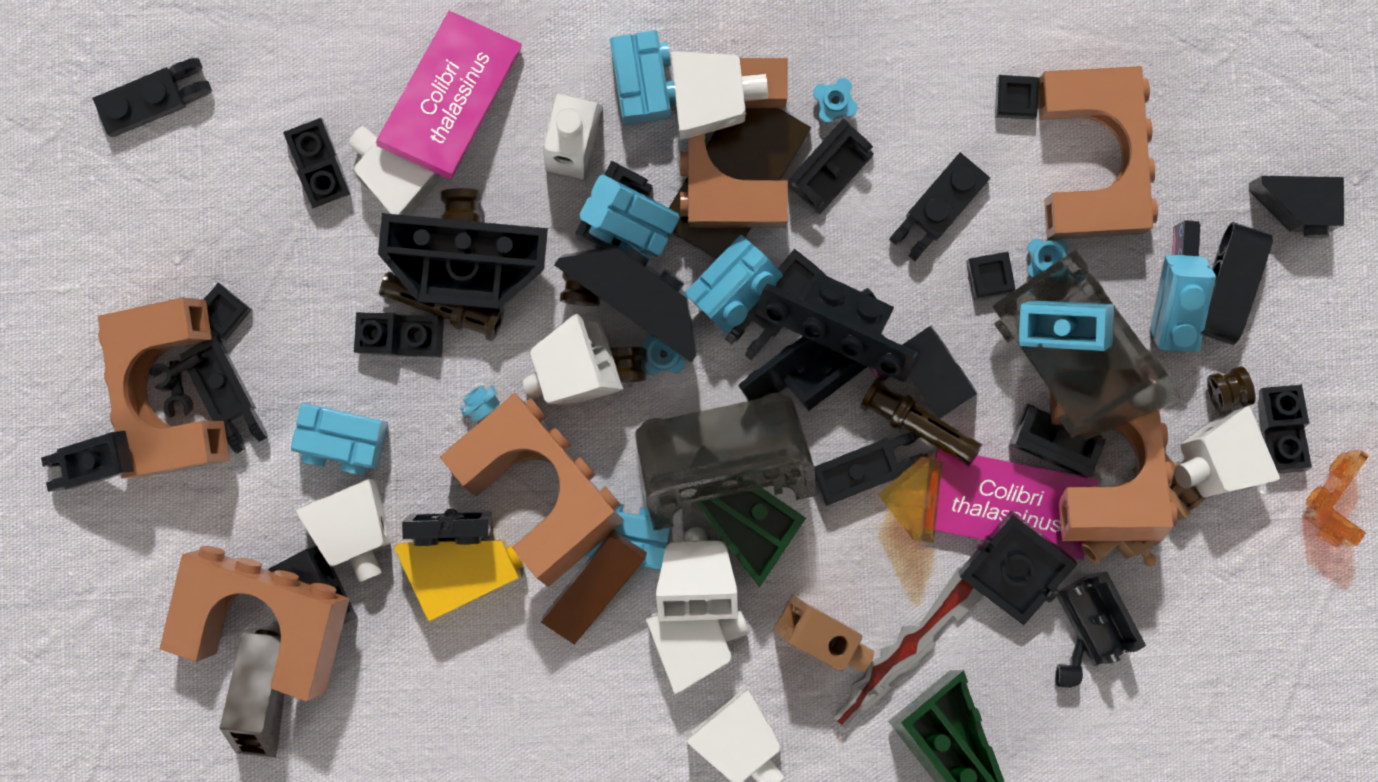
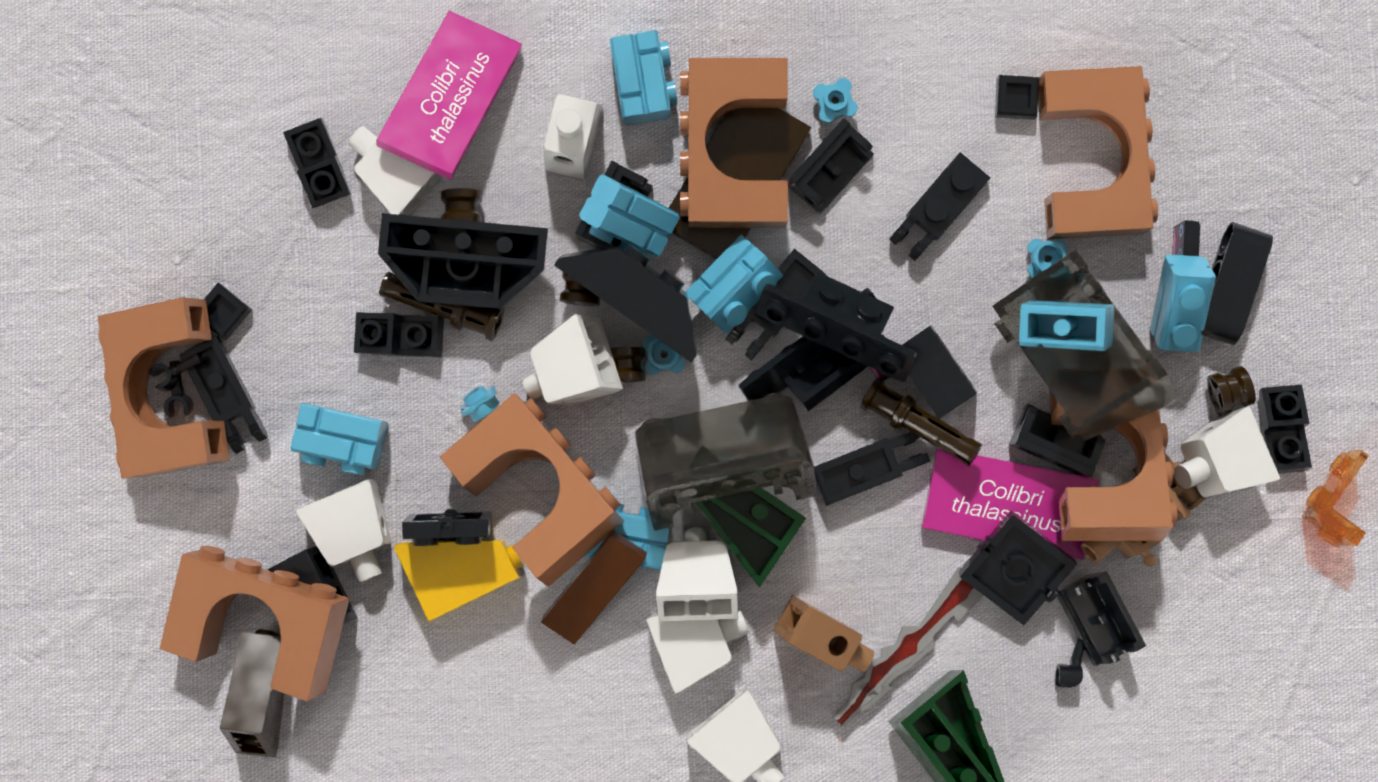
(90, 461): black hinge -> none
(149, 98): black hinge -> none
(712, 91): white torso -> none
(915, 498): clear yellow slope -> none
(991, 275): black tile -> none
(1303, 202): black slope -> none

